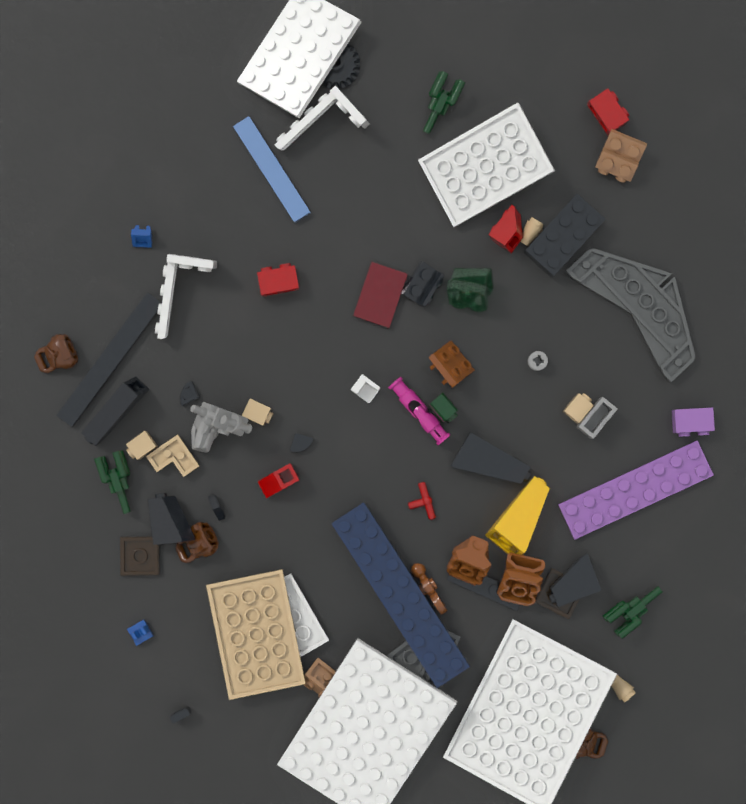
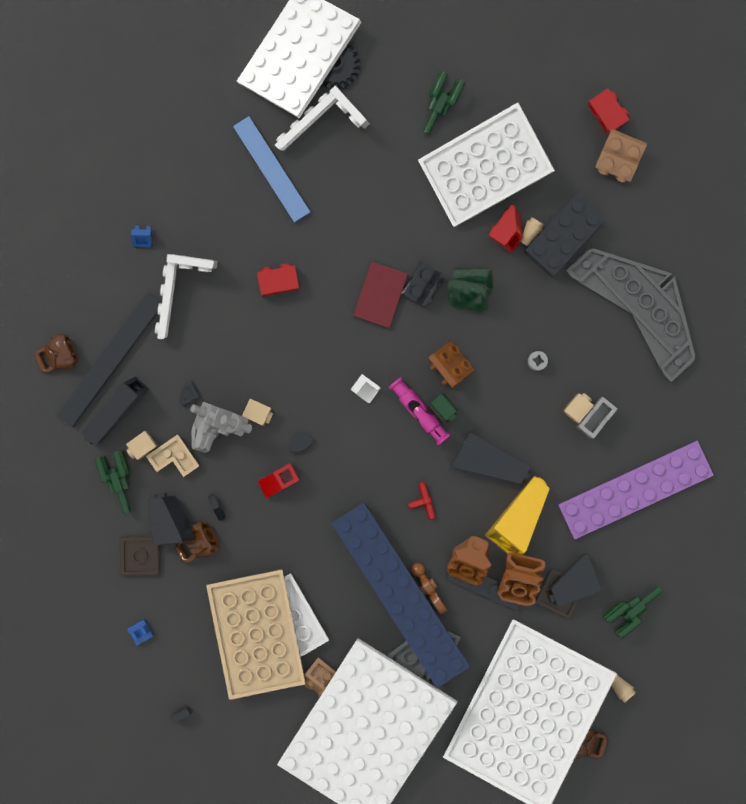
(693, 420): medium lavender brick -> none

